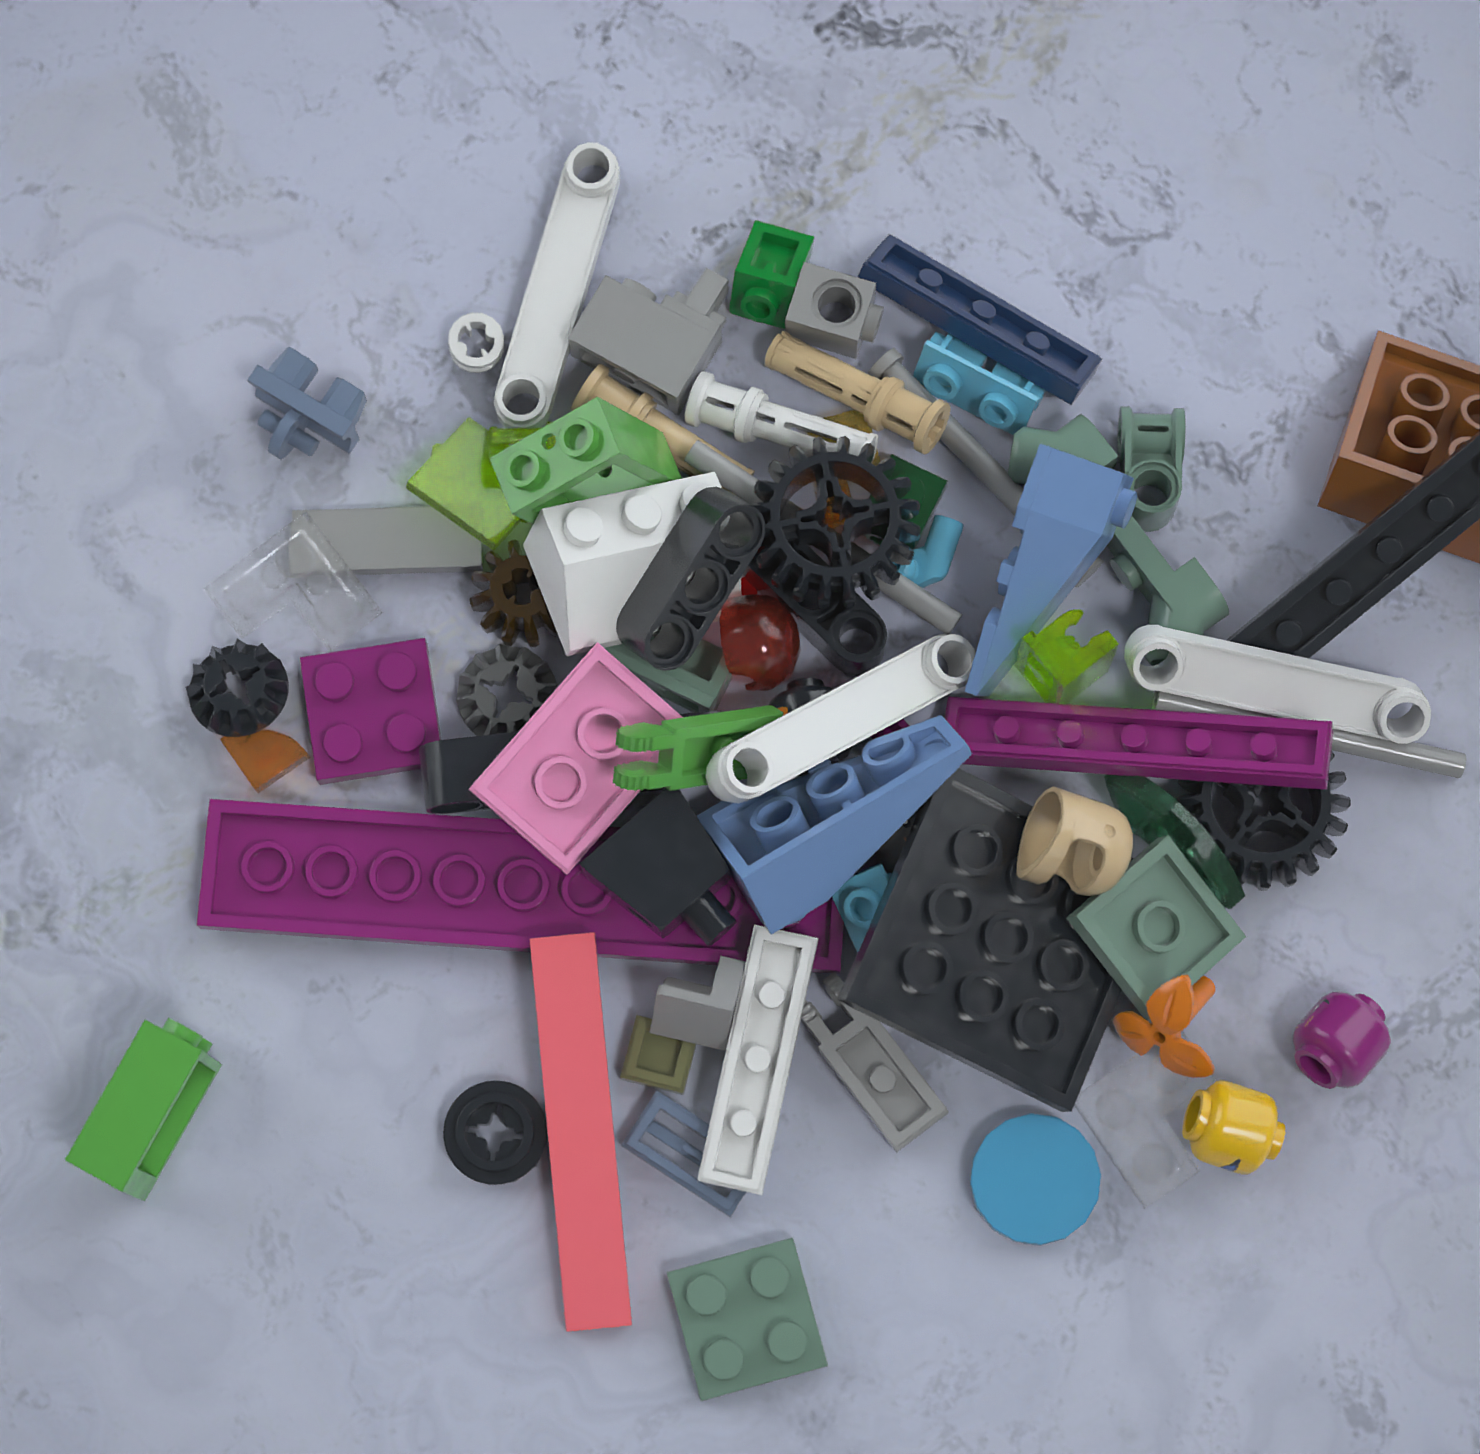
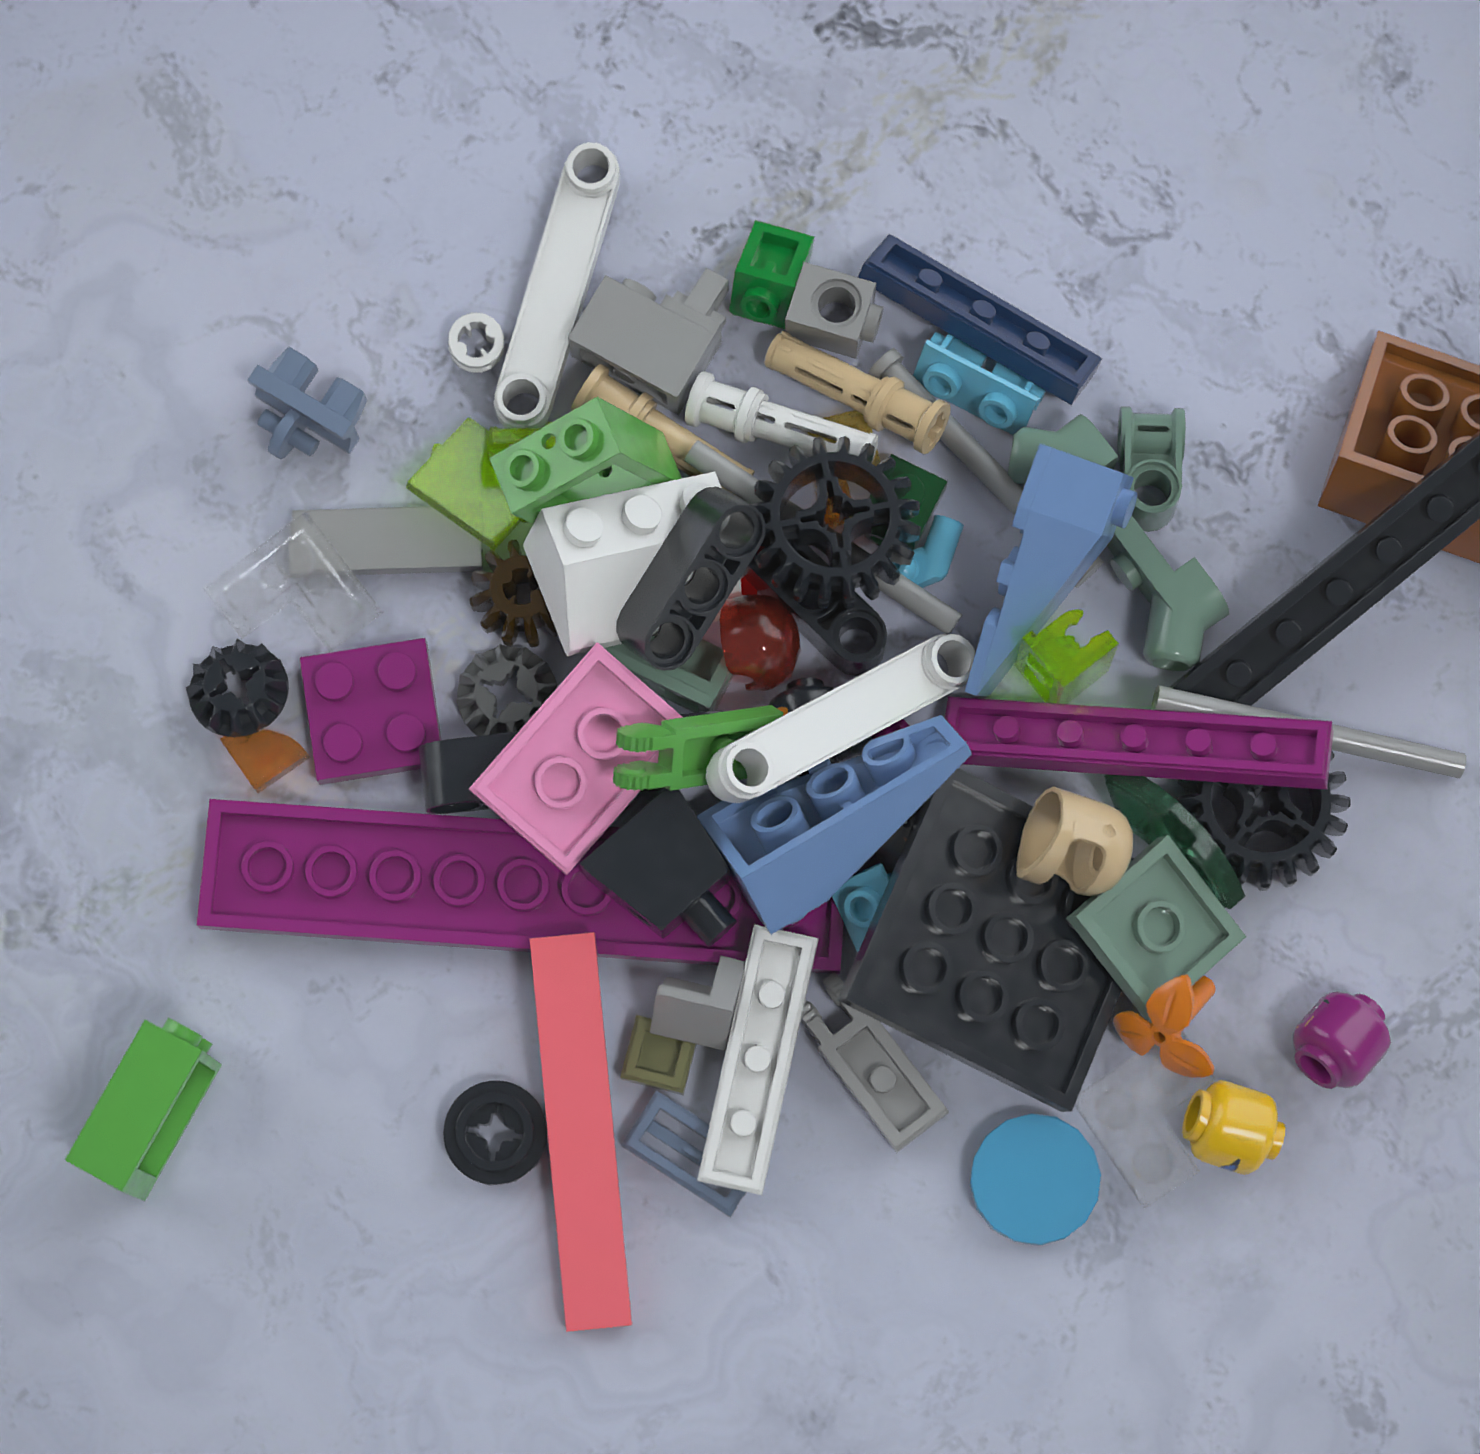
(747, 1319): sand green plate -> none
(1277, 683): white piece -> none

